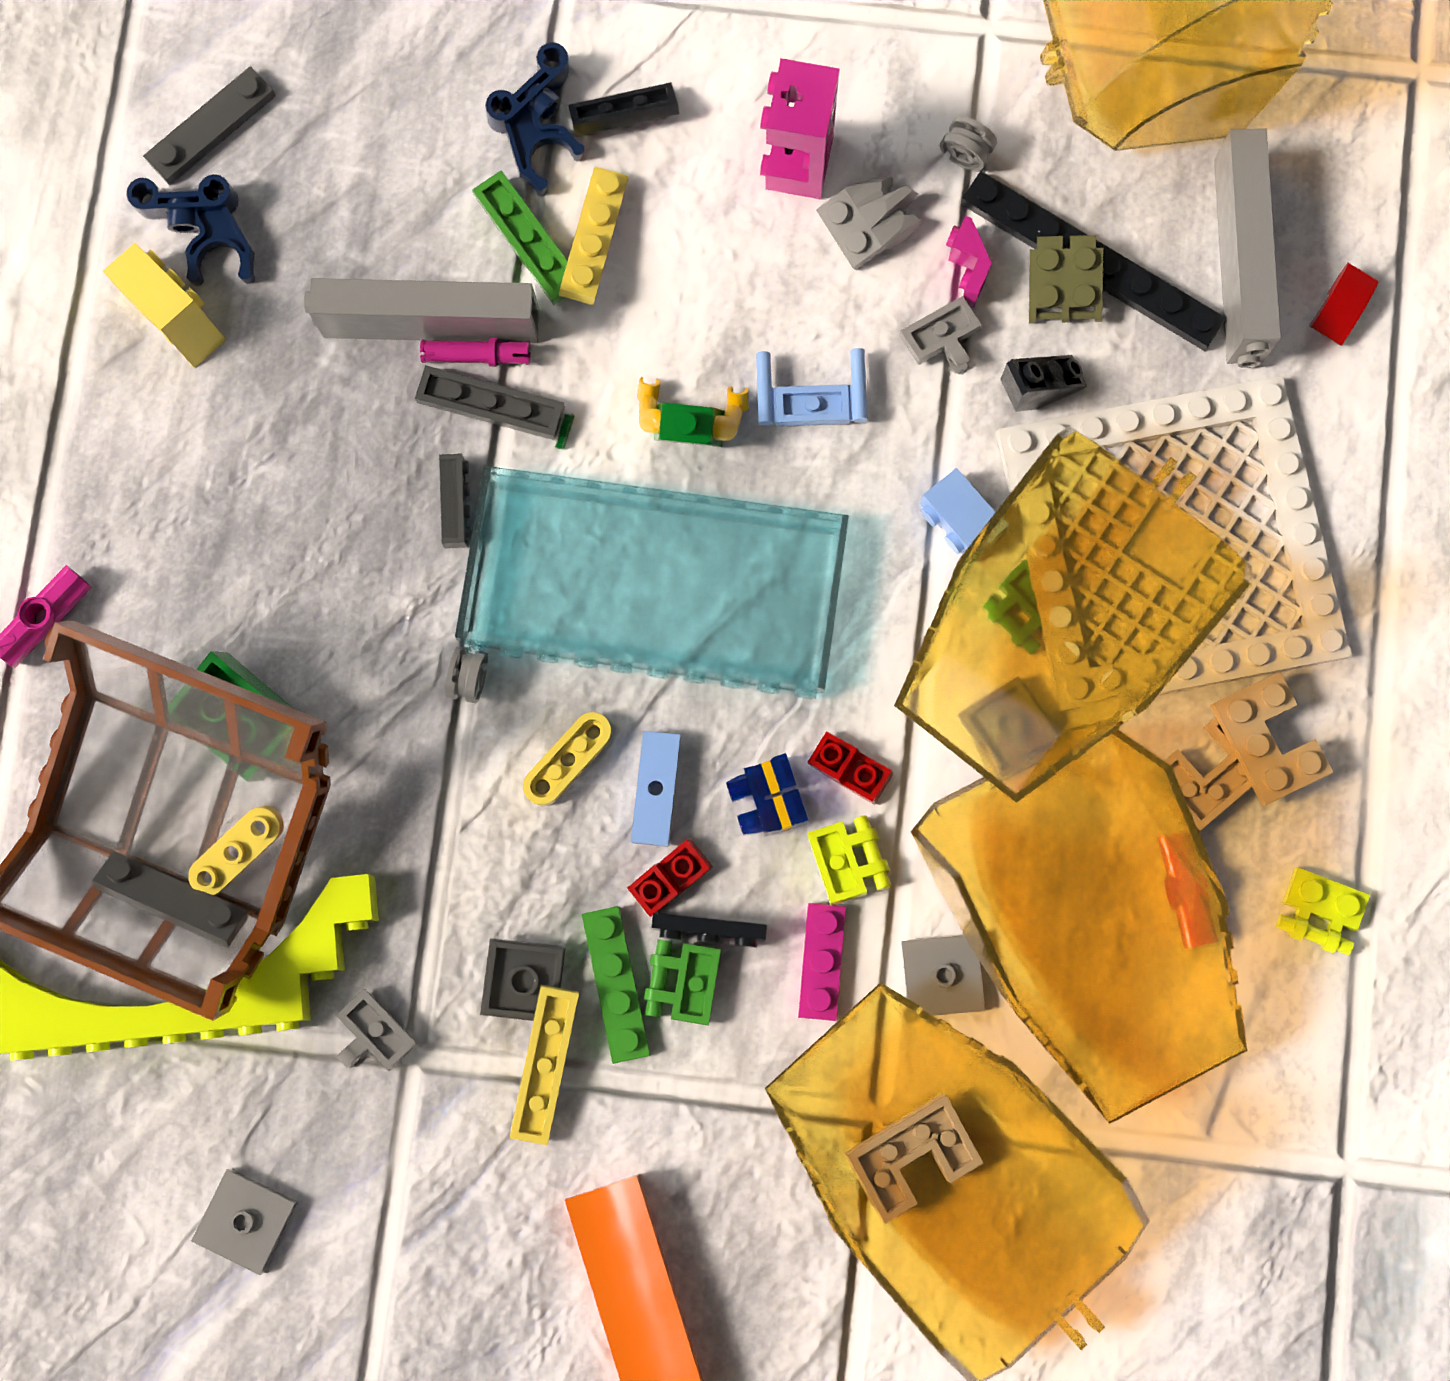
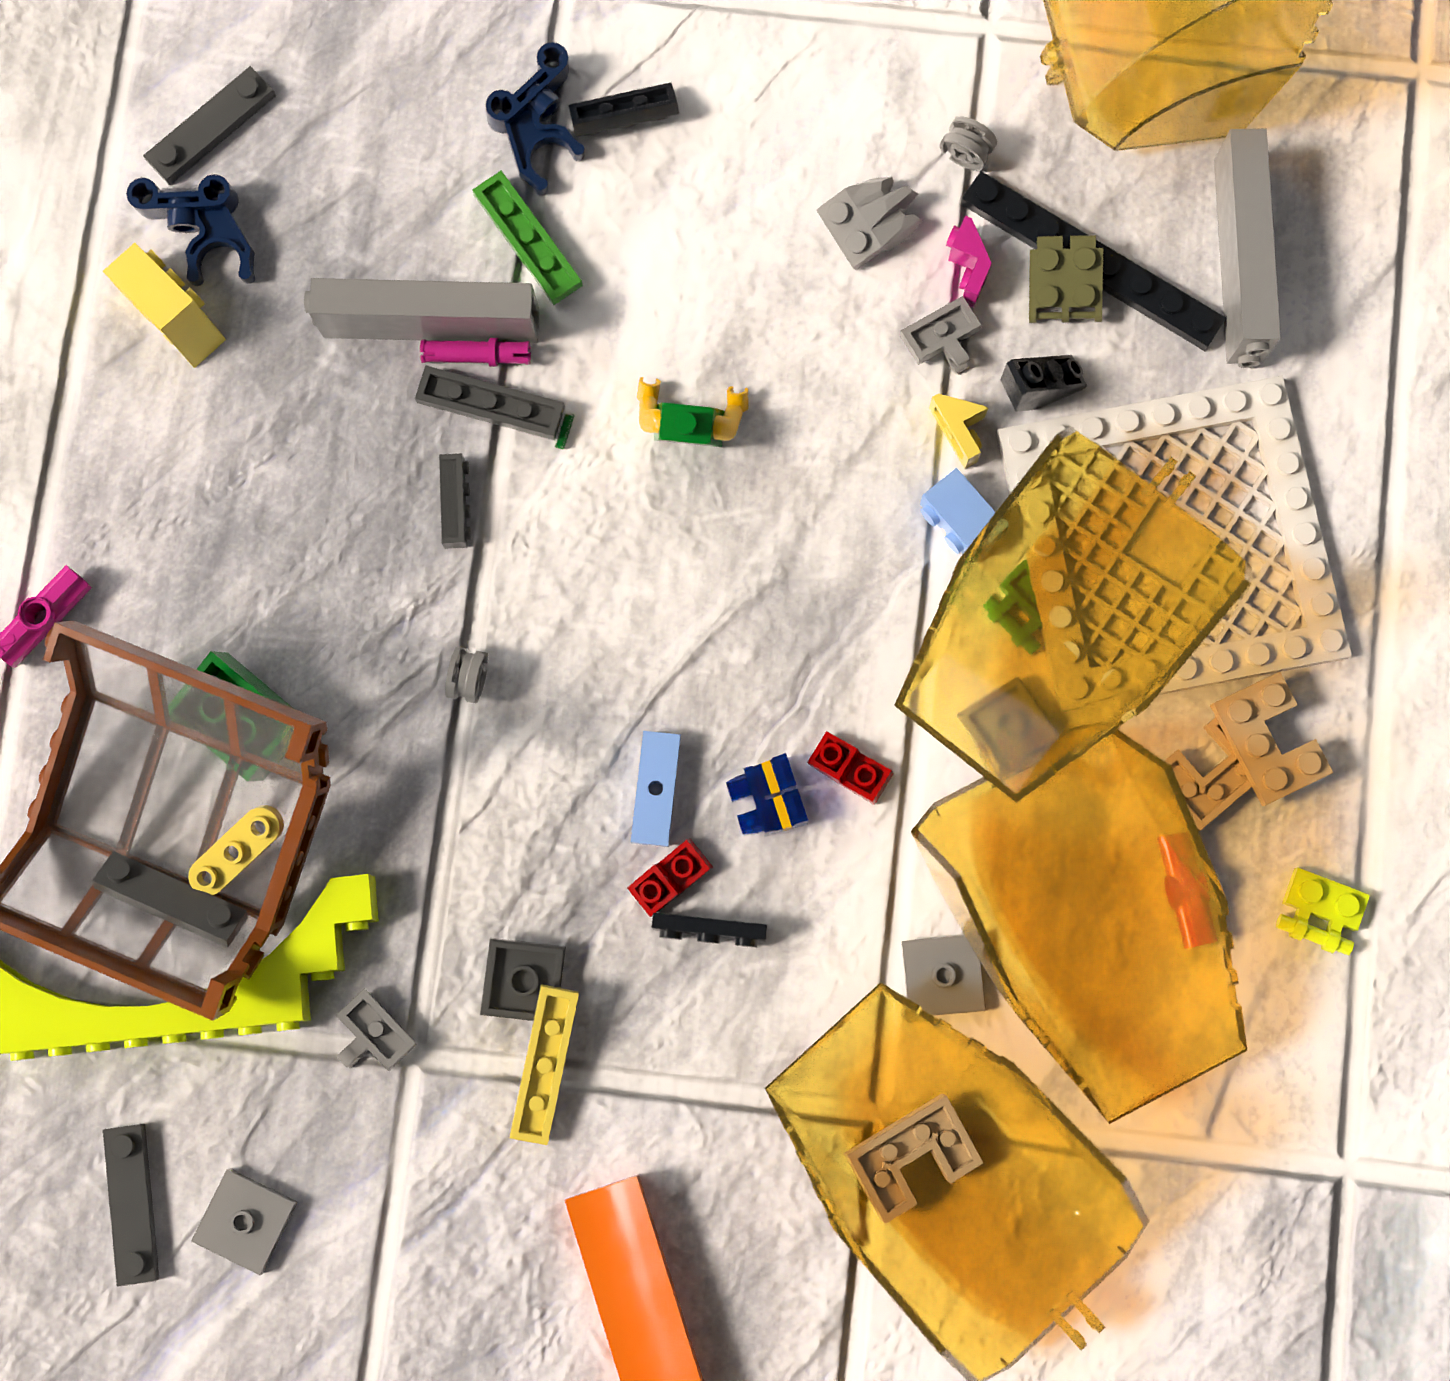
(130, 1205): none -> dark grey plate
(572, 742): light yellow plate -> none
(593, 235): light yellow plate -> none
(615, 984): bright green plate -> none
(652, 581): clear light blue windscreen -> none
(694, 984): bright green plate -> none
(802, 128): dark pink plate -> none
(812, 403): light blue plate -> none
(821, 962): dark pink plate -> none
(838, 864): neon yellow plate -> none
(954, 418): none -> light yellow slope
(1344, 304): red slope -> none

